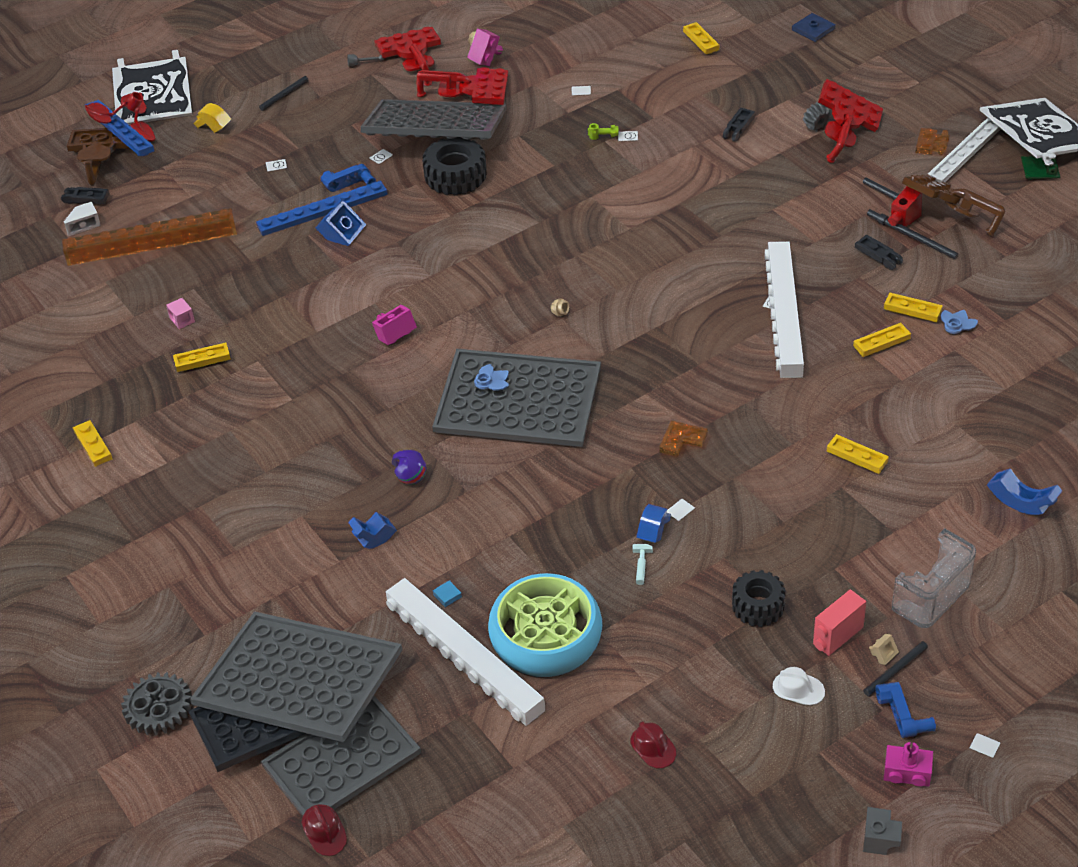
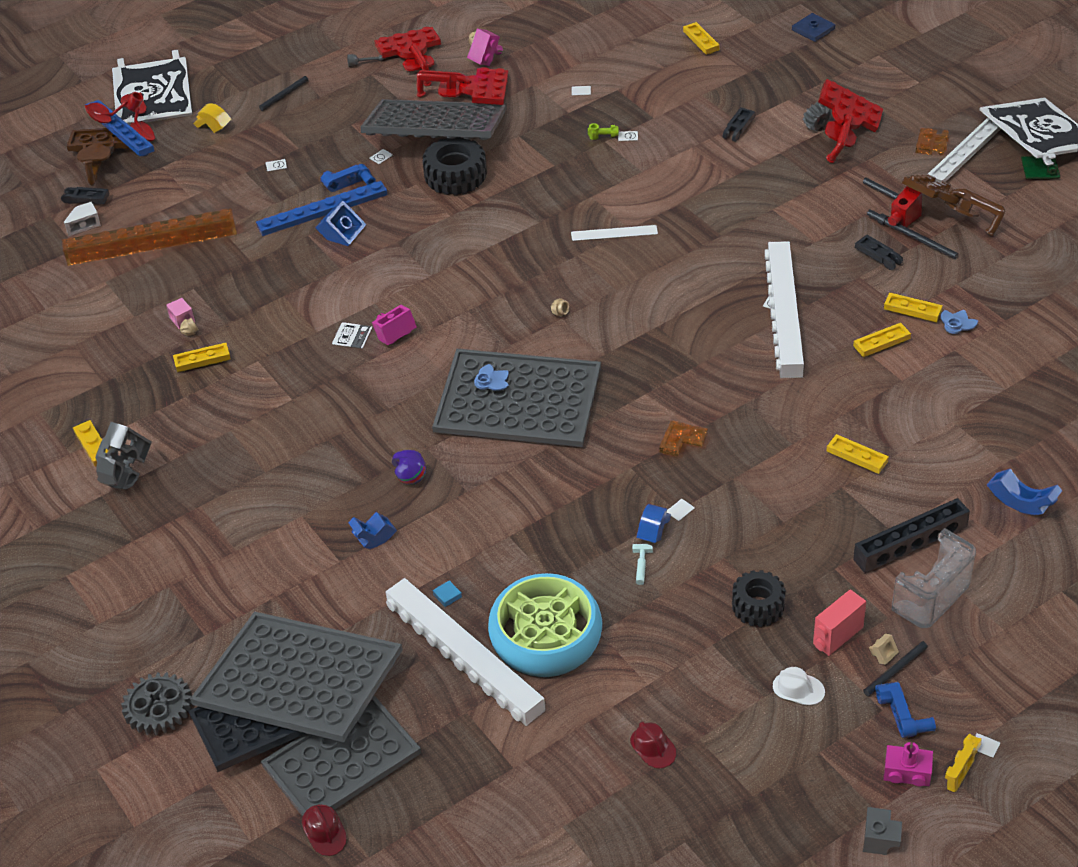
(114, 469): none -> dark grey connector
(188, 327): none -> tan plate
(352, 335): none -> sticker
(614, 232): none -> white sticker
(910, 535): none -> black brick
(963, 762): none -> yellow hinge

